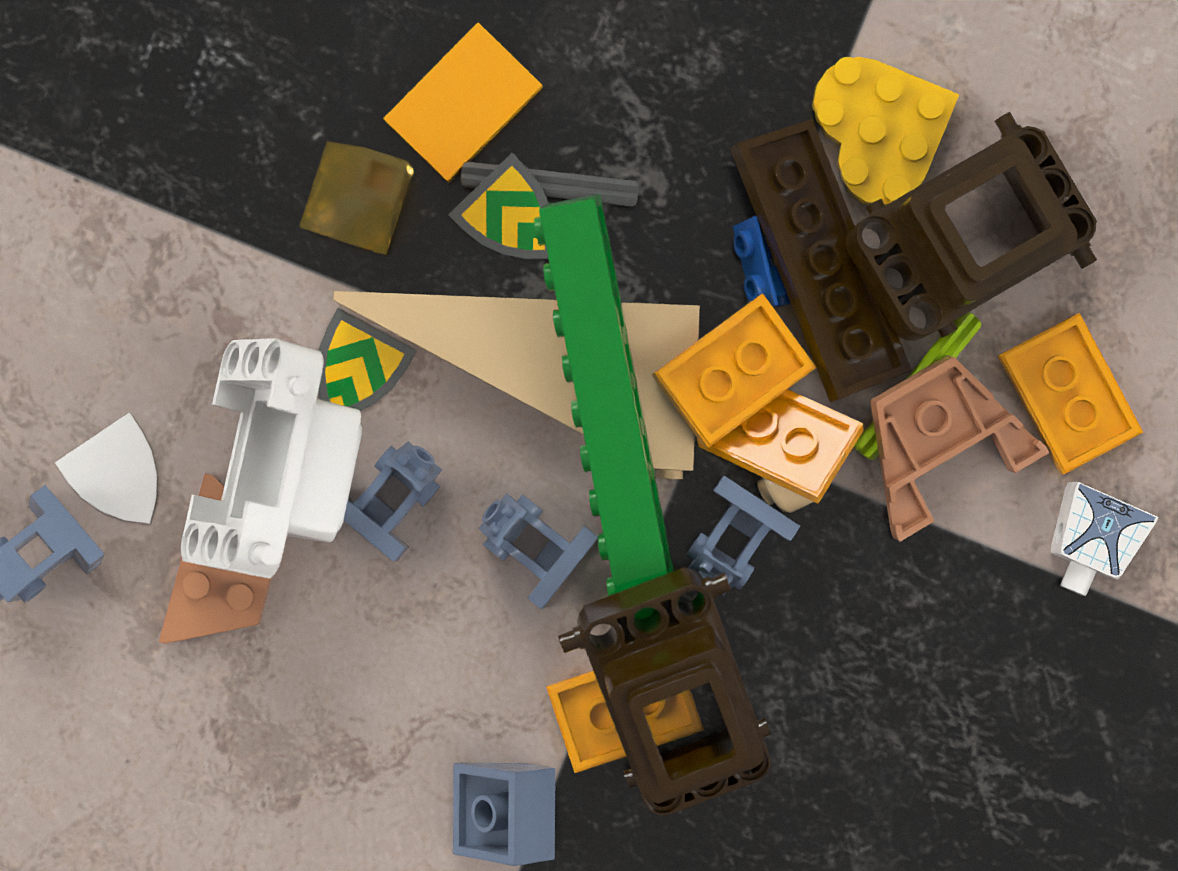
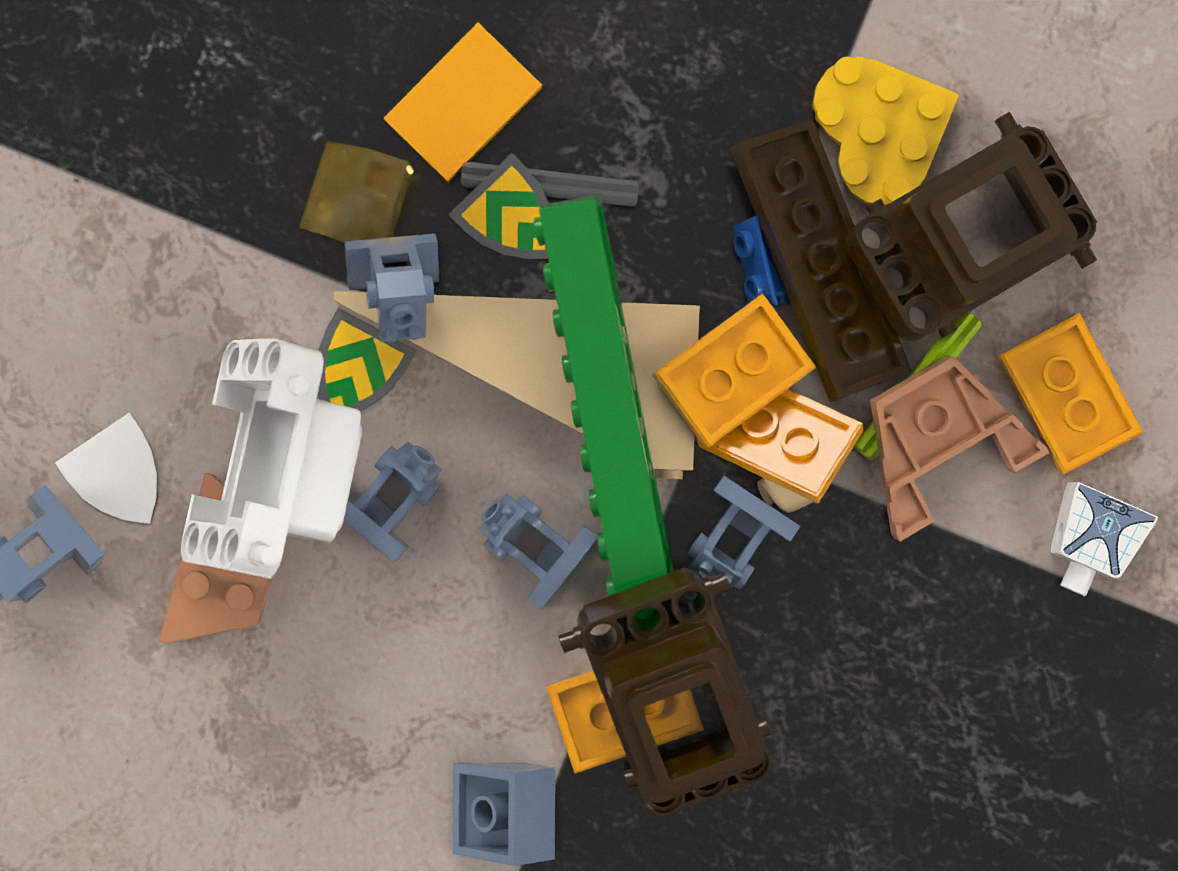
(396, 291): none -> sand blue tile

